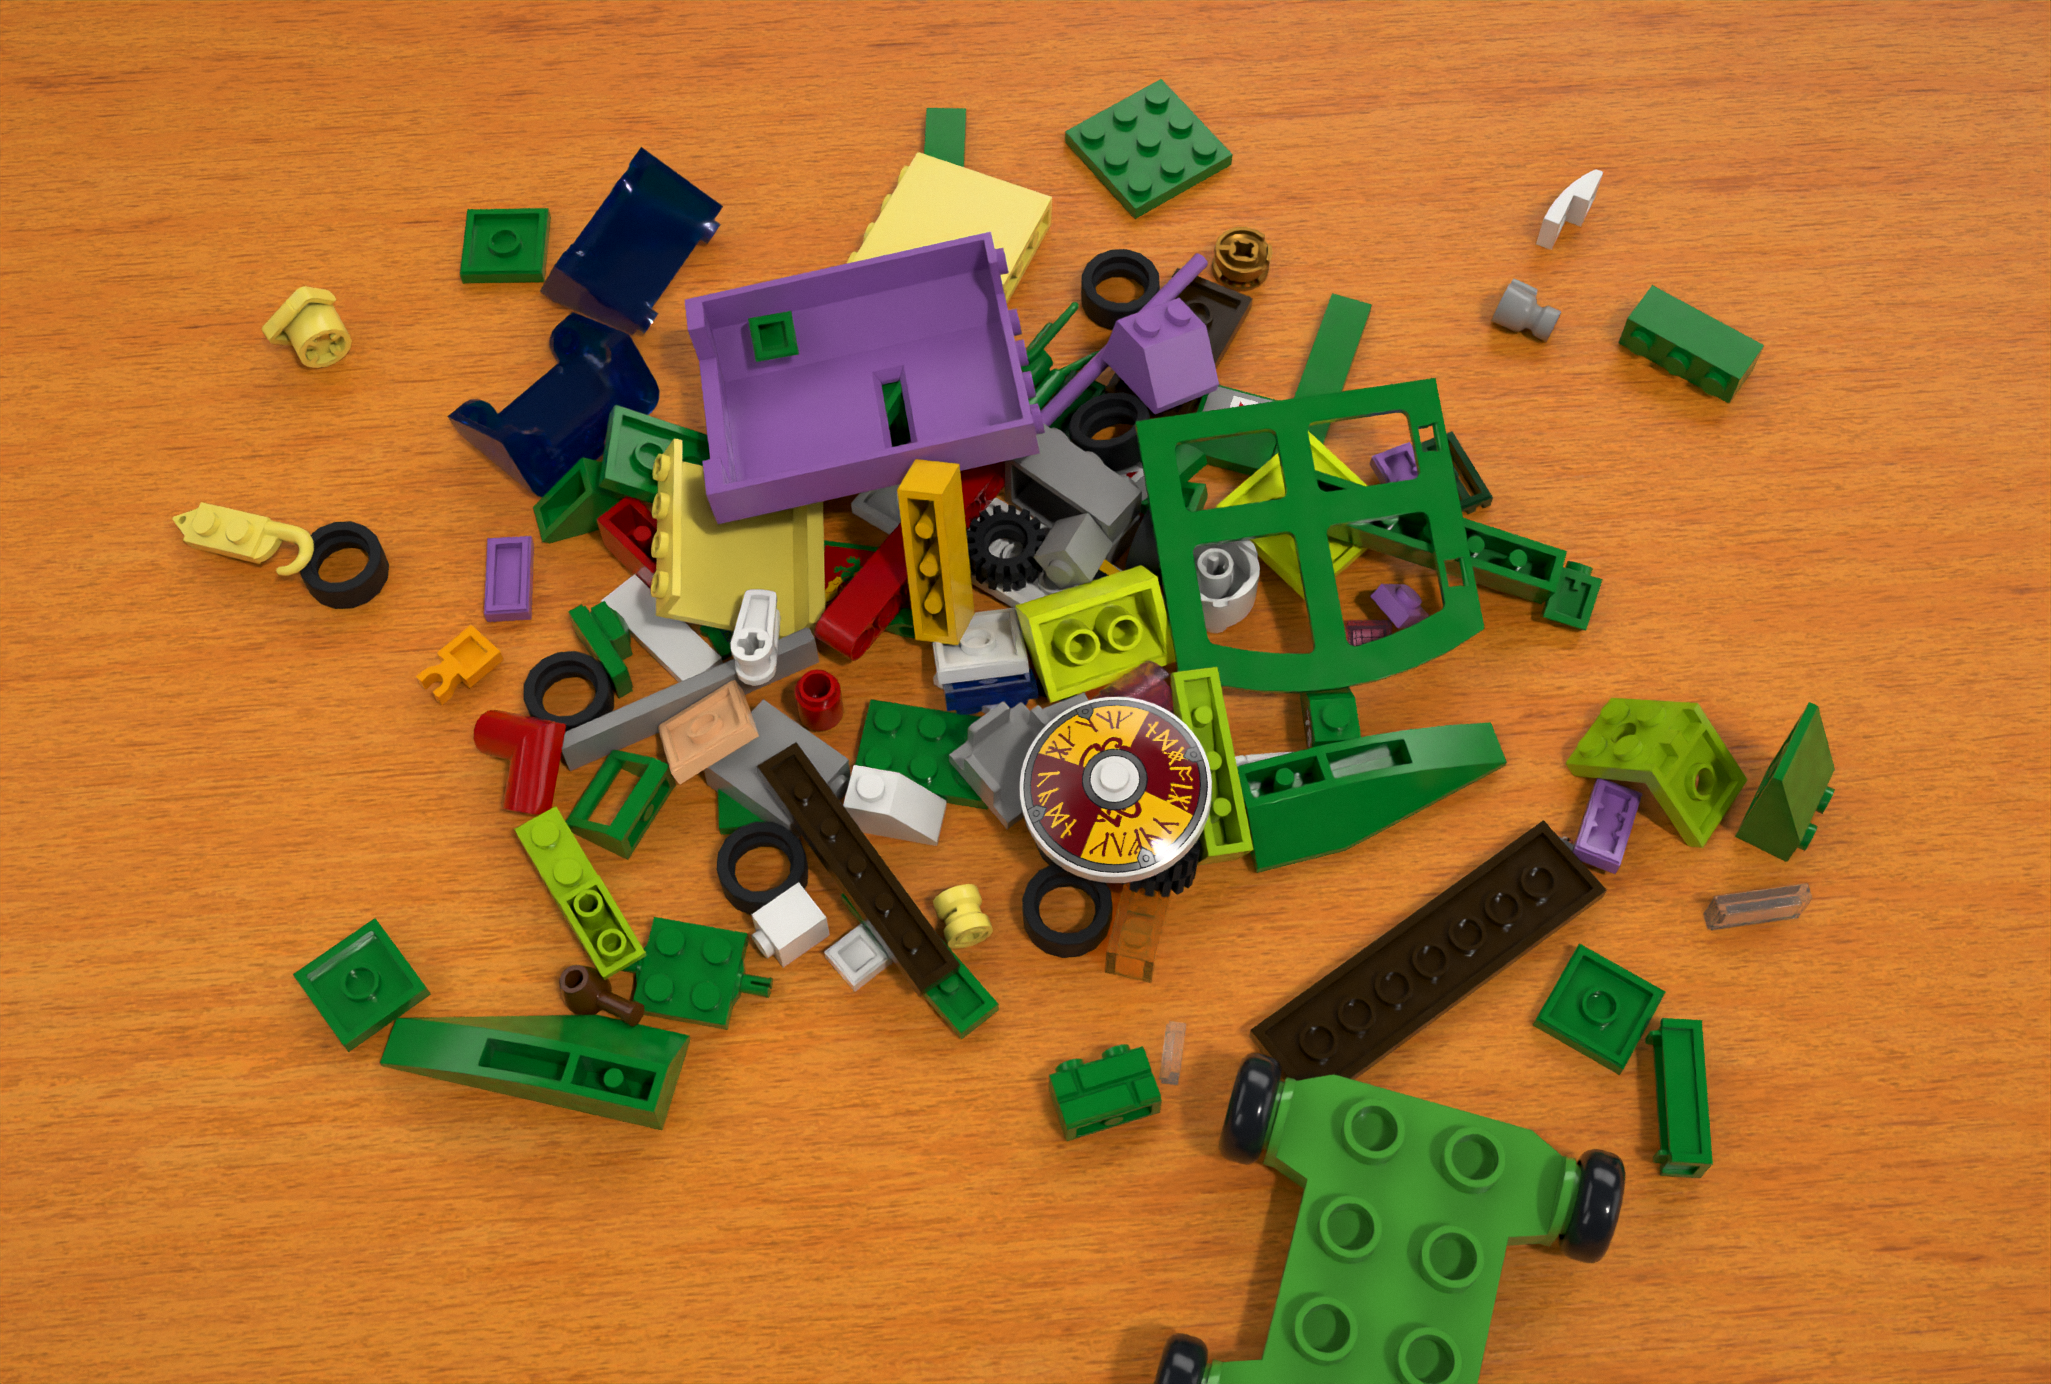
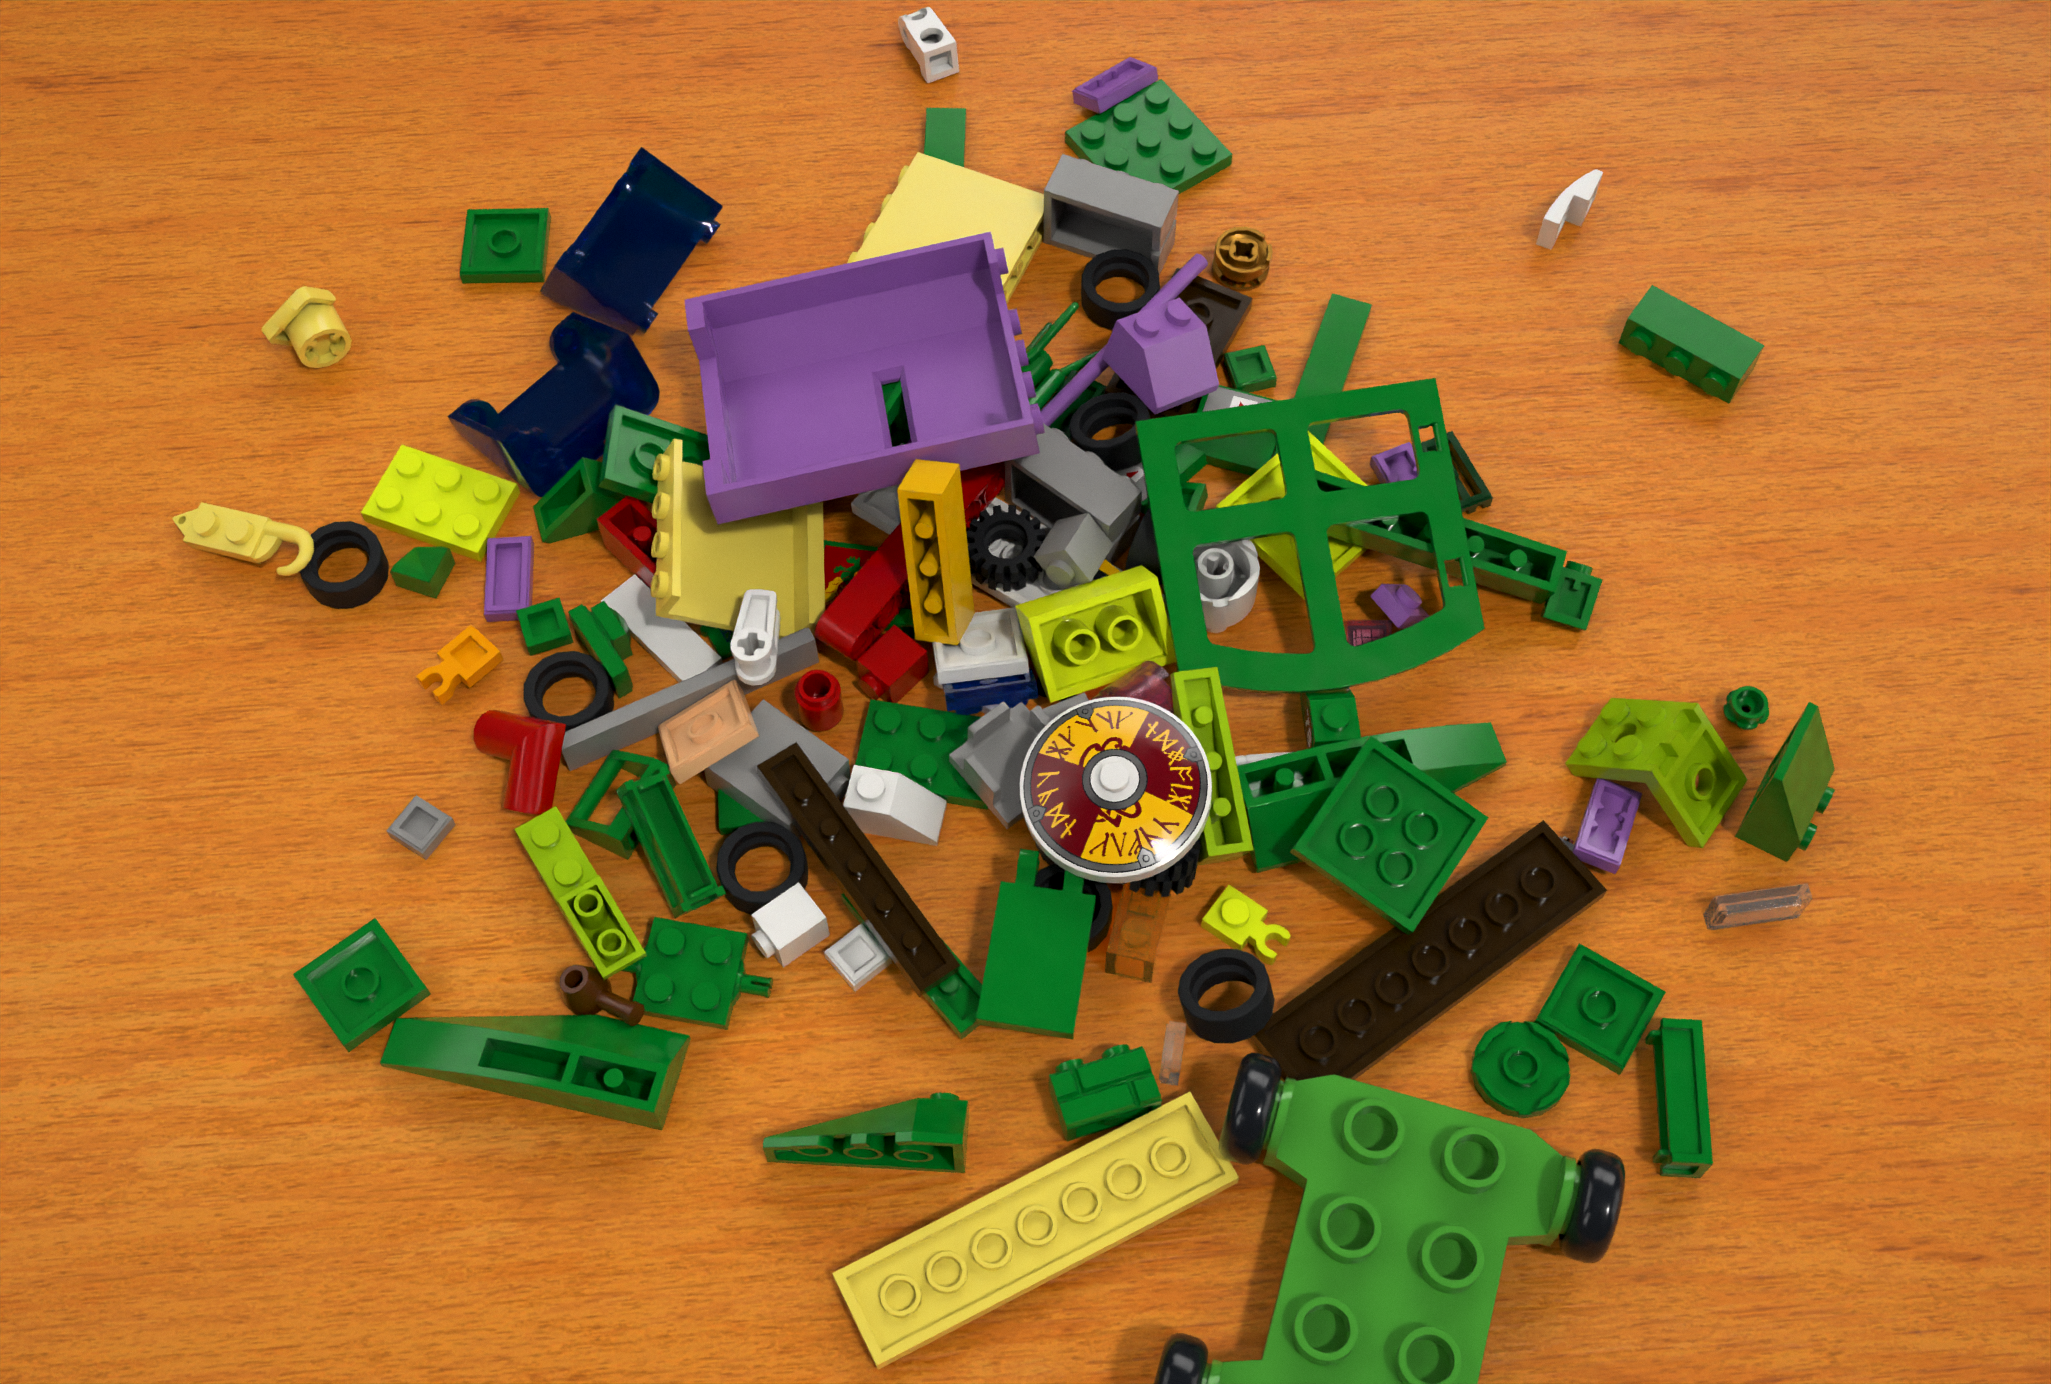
(421, 827): none -> light grey tile
(424, 570): none -> green slope
(440, 502): none -> neon yellow plate
(544, 626): none -> green plate
(669, 843): none -> green container
(773, 336): green slope -> none
(892, 666): none -> red brick
(900, 1136): none -> green wedge
(929, 44): none -> white leg
(962, 916): light yellow wheel -> none
(1033, 1229): none -> light yellow plate
(1036, 954): none -> green tile
(1106, 210): none -> light grey piece
(1115, 85): none -> medium lavender plate
(1235, 1023): none -> black tyre
(1240, 921): none -> neon yellow plate
(1250, 369): none -> green tile
(1389, 835): none -> green plate
(1520, 311): light grey piece -> none
(1520, 1069): none -> green tile
(1750, 698): none -> green plate

